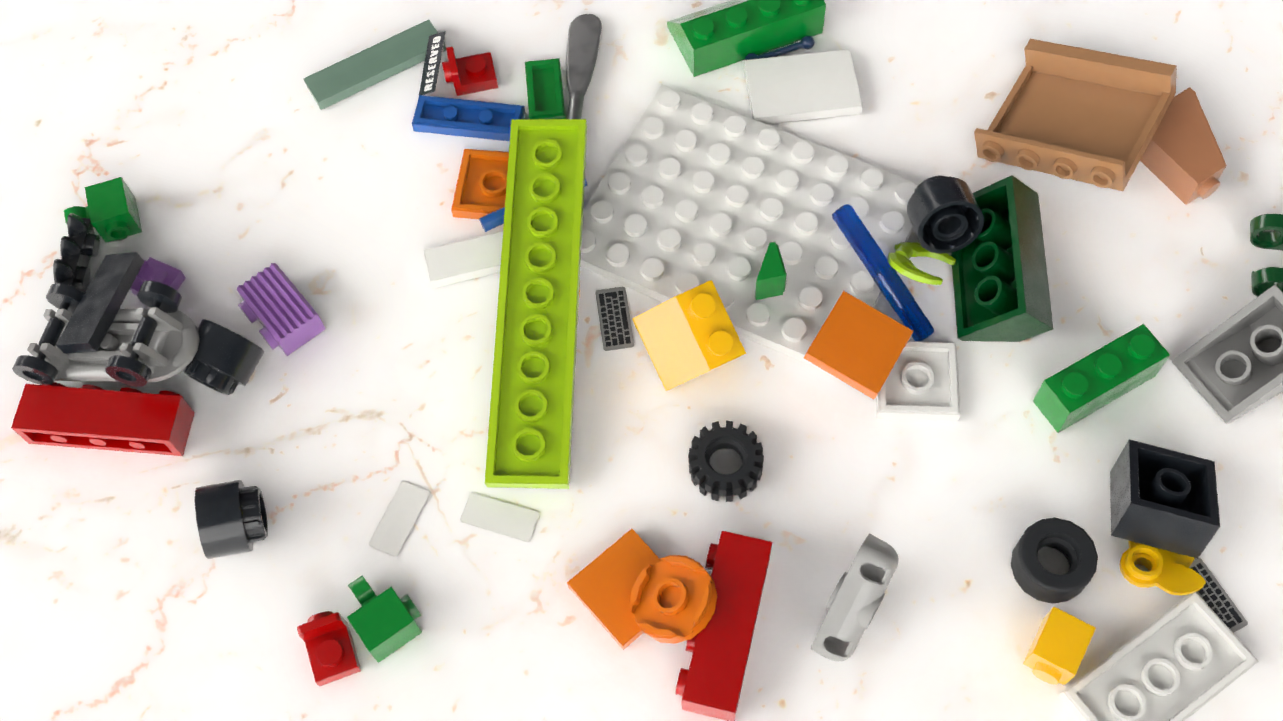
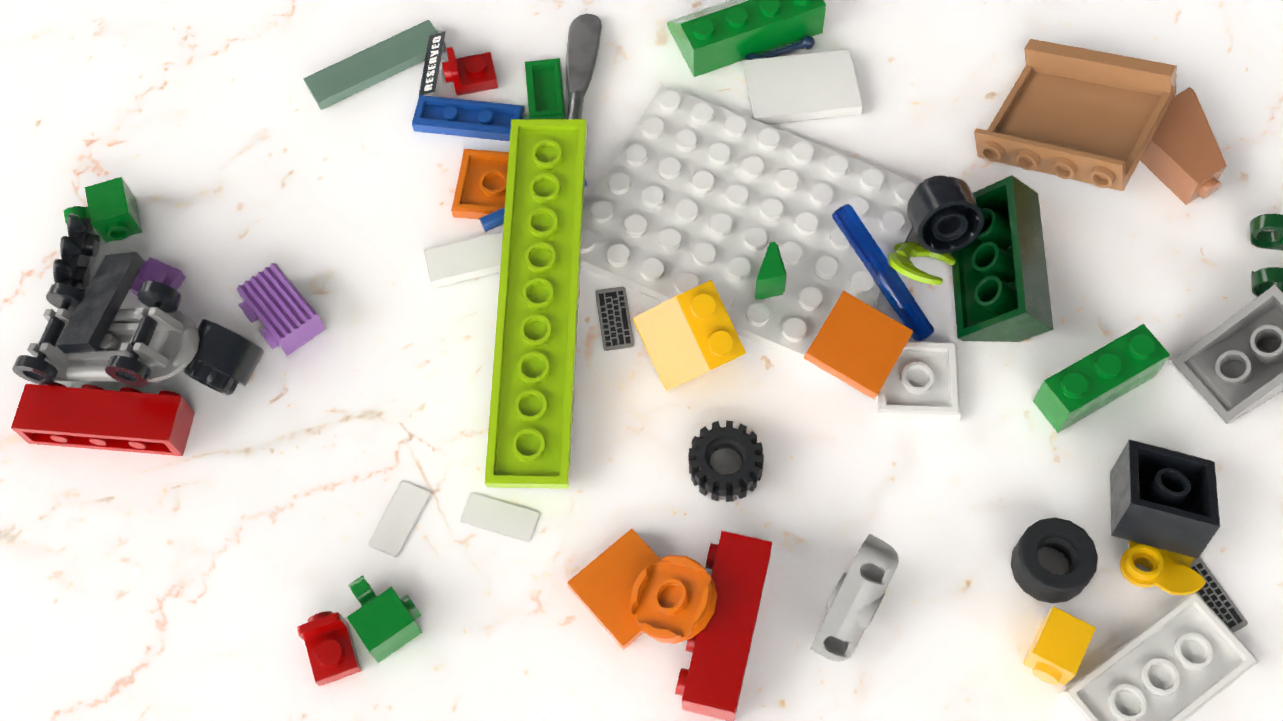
(230, 518): black piece -> none

